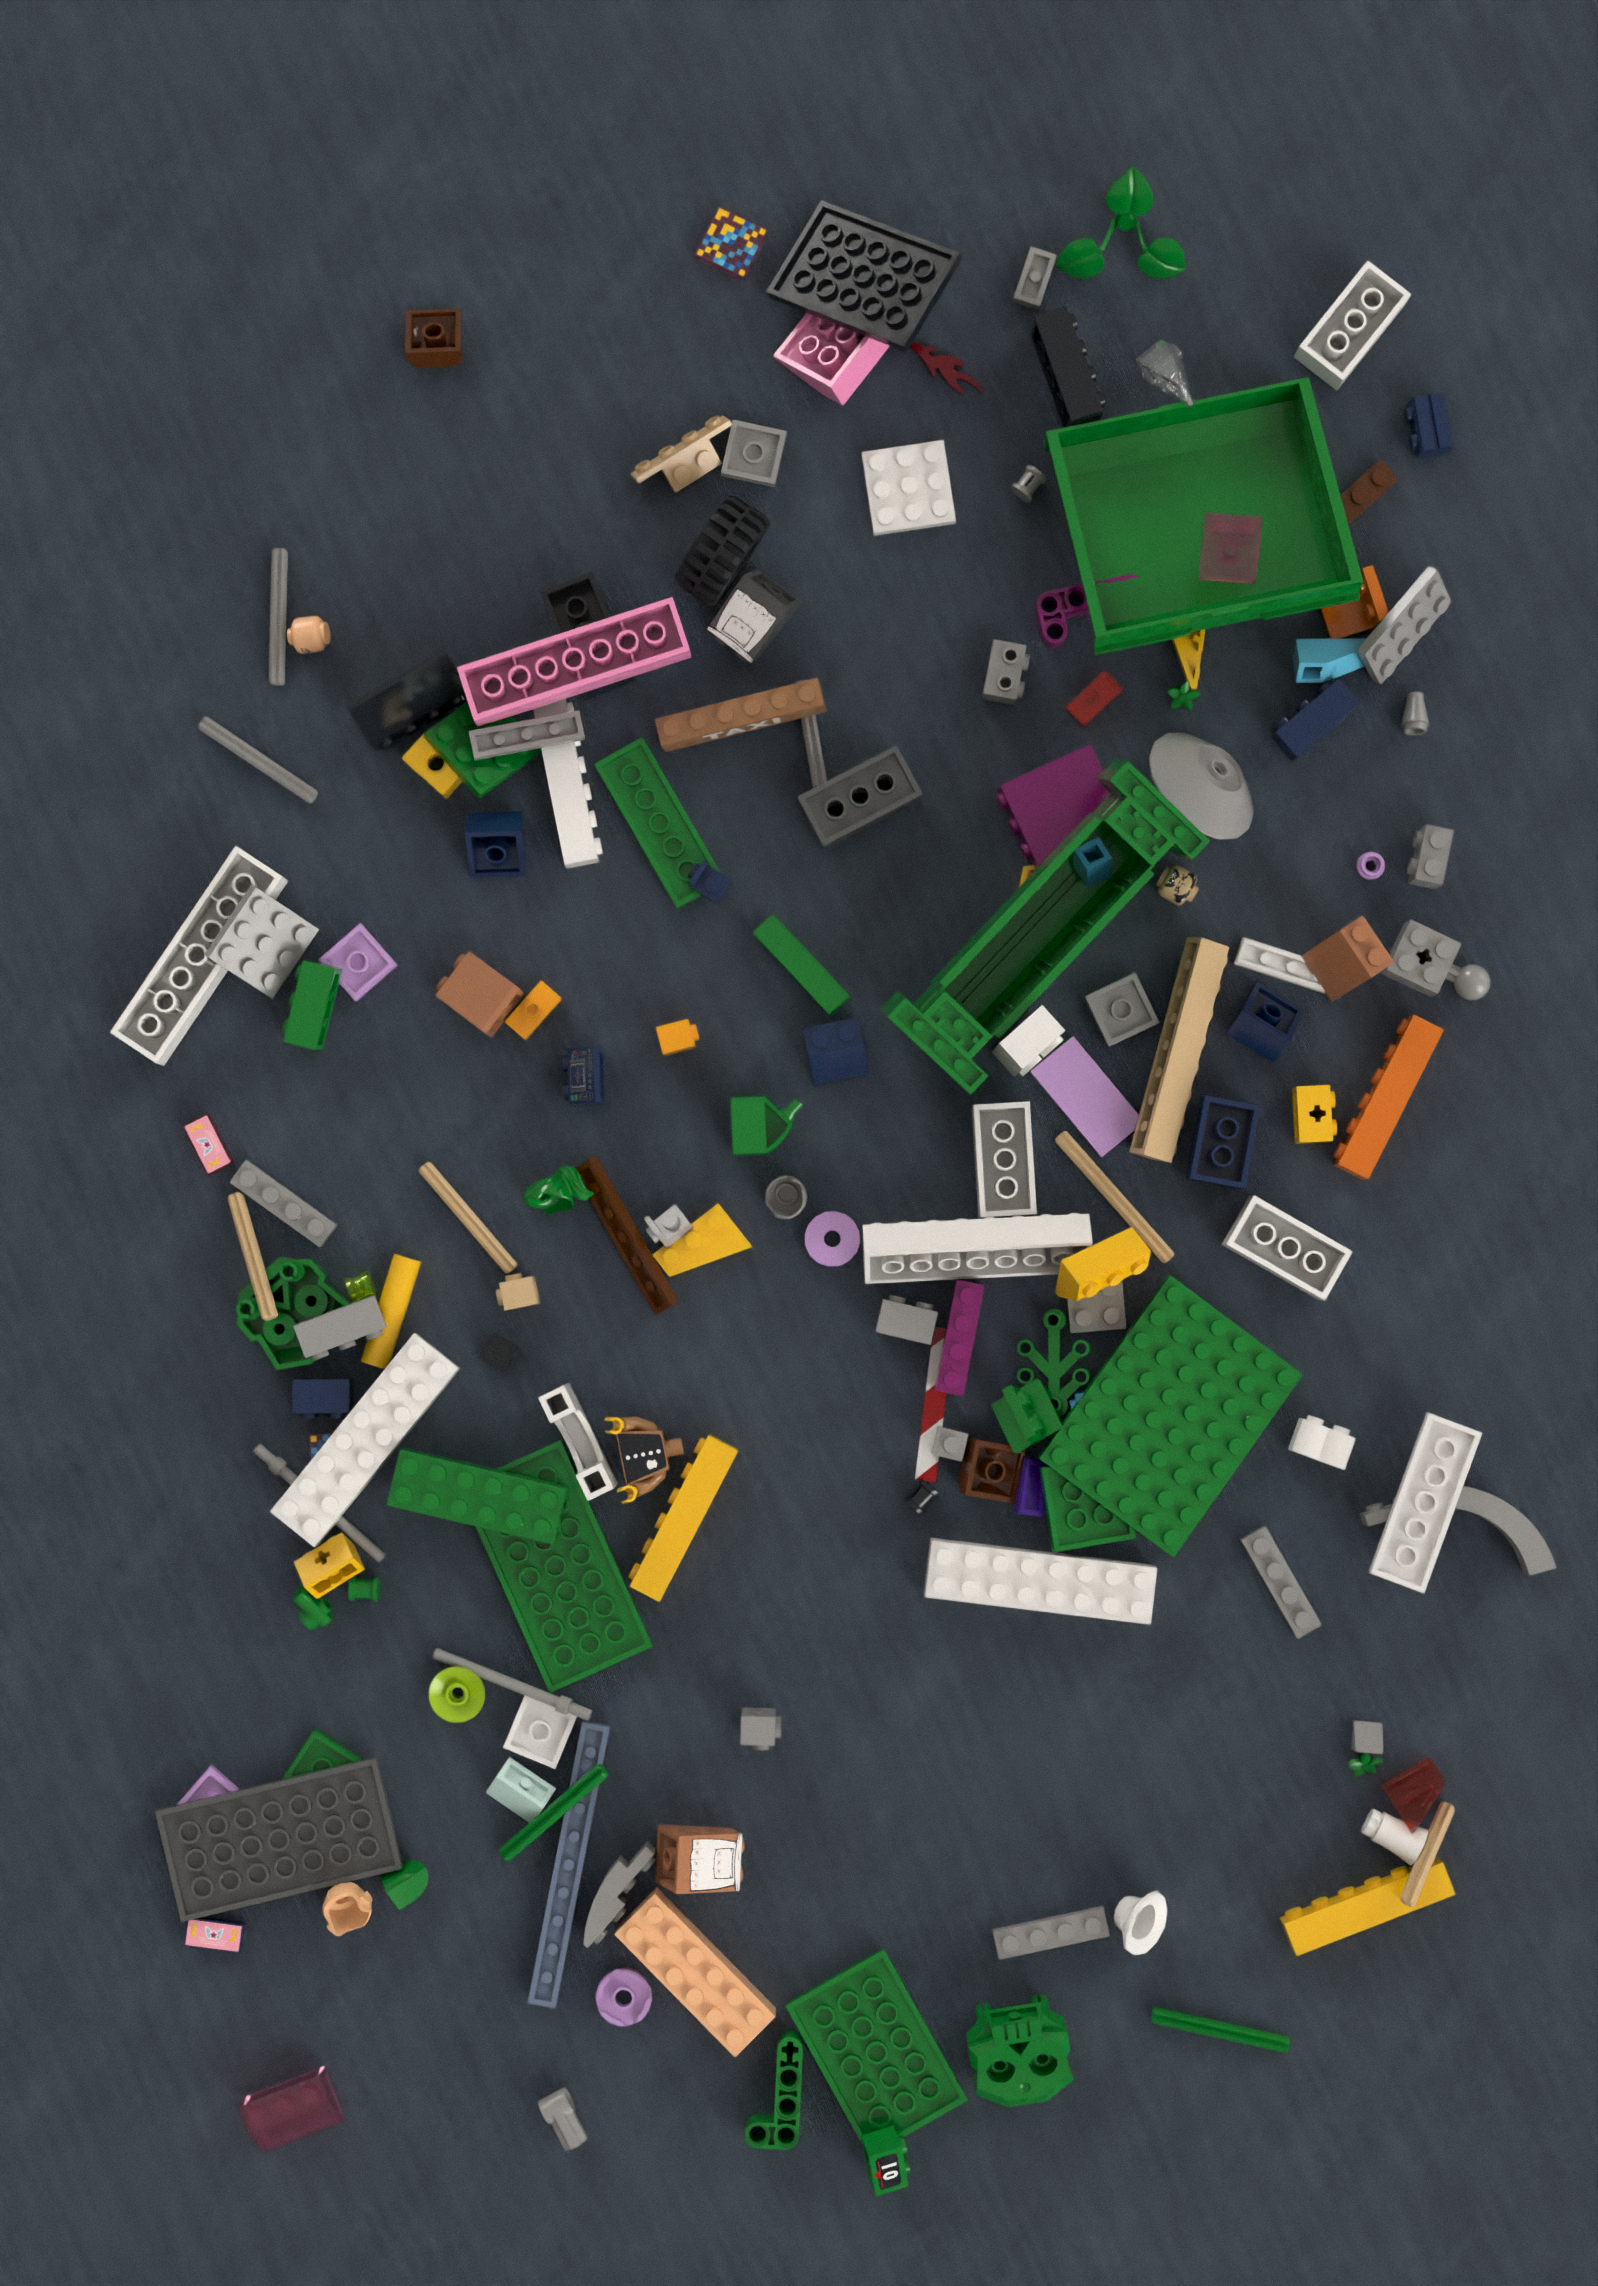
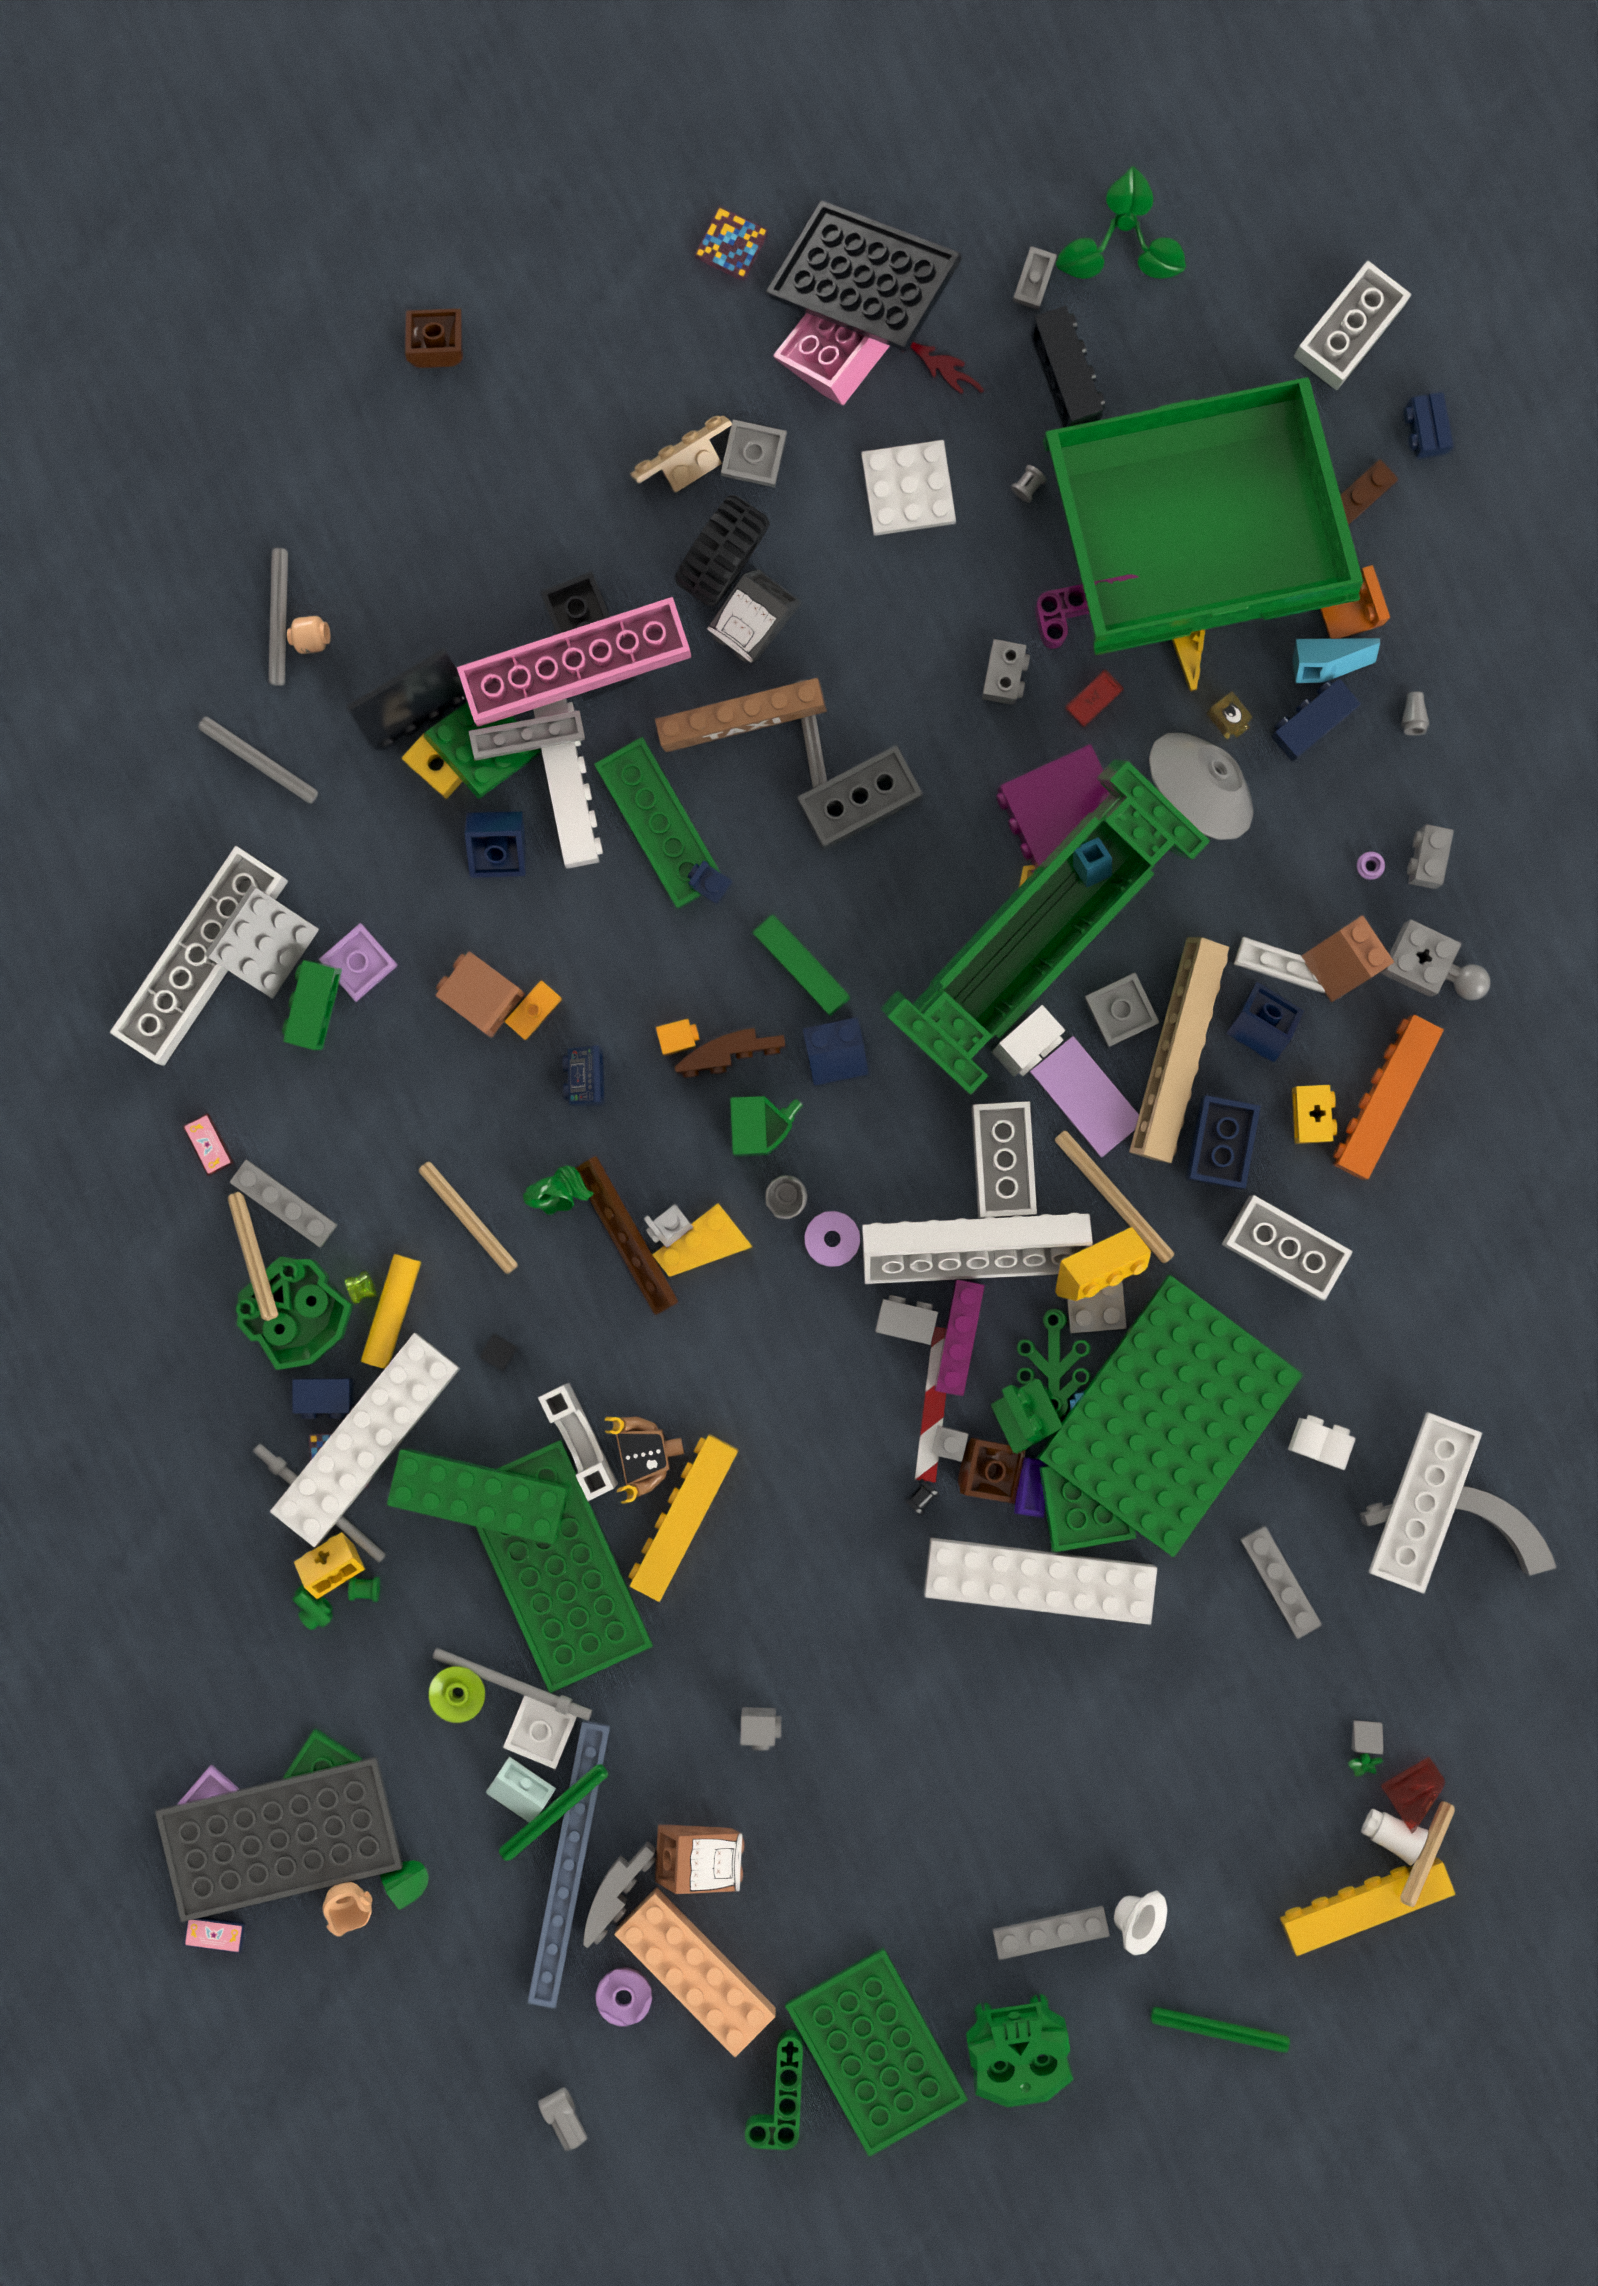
(291, 2110): clear pink slope -> none
(340, 1327): light grey brick -> none
(517, 1292): tan brick -> none
(718, 1052): none -> reddish brown slope
(885, 2160): green brick -> none
(1164, 369): clear slope -> none
(1177, 885): tan head -> none
(1182, 695): green plant -> none
(1230, 547): slope -> none
(1230, 716): none -> clear yellow brick
(1404, 625): light grey plate -> none

